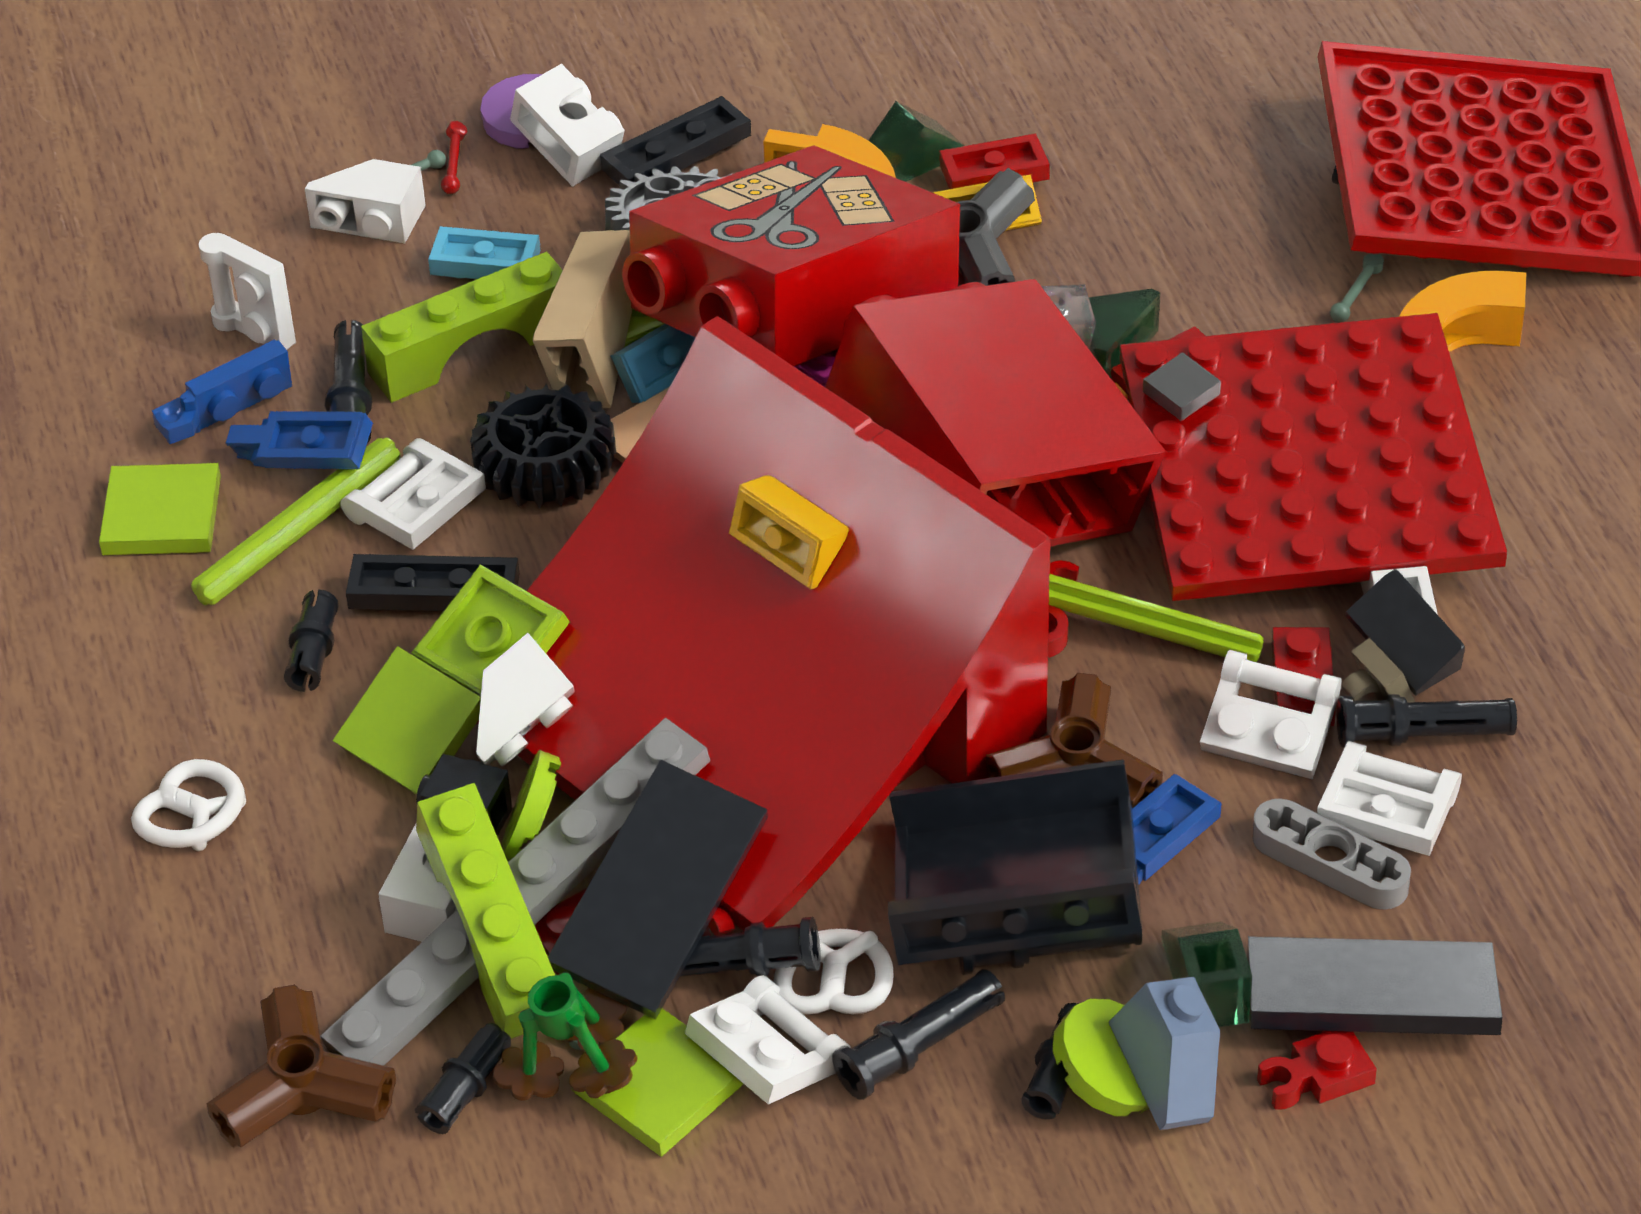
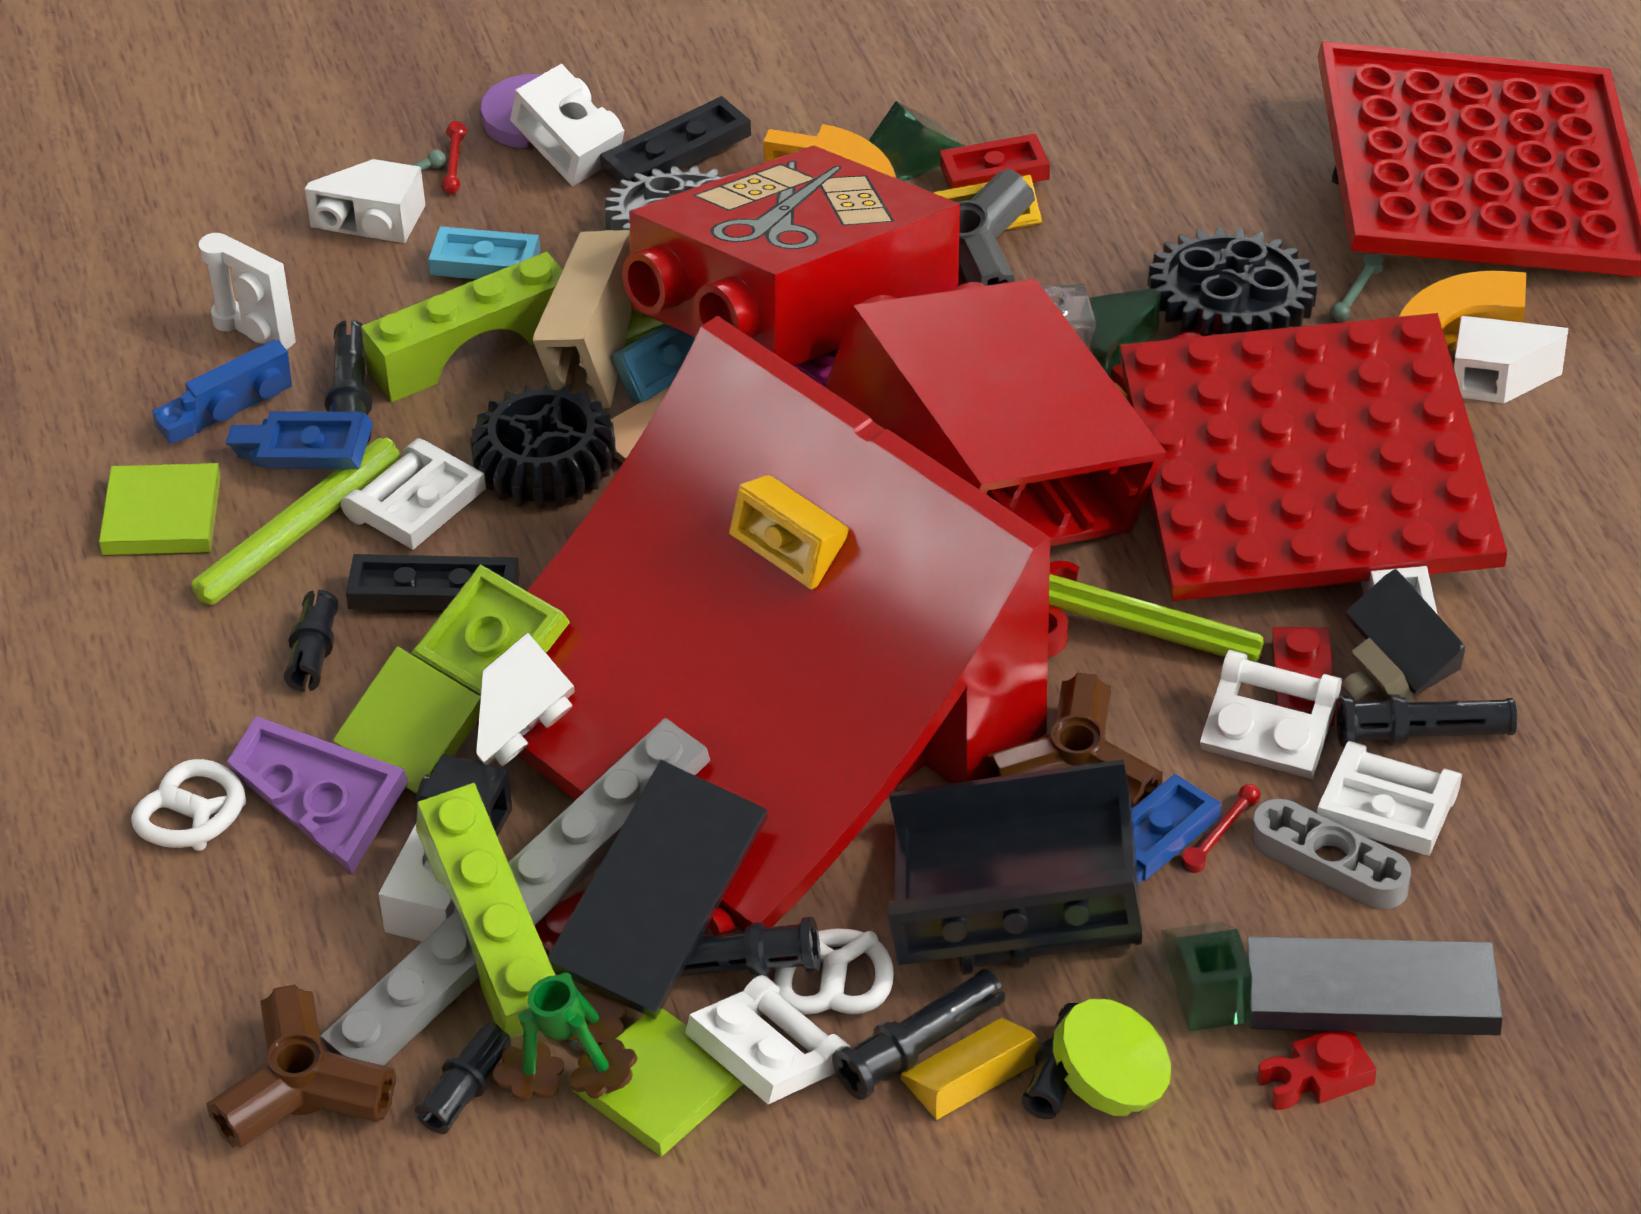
(319, 787): none -> medium lavender wing
(531, 803): lime tile -> none
(972, 1066): none -> yellow slope
(1171, 1050): sand blue slope -> none
(1181, 386): dark grey tile -> none
(1195, 857): none -> red hinge
(1232, 283): none -> black gear
(1506, 357): none -> white slope

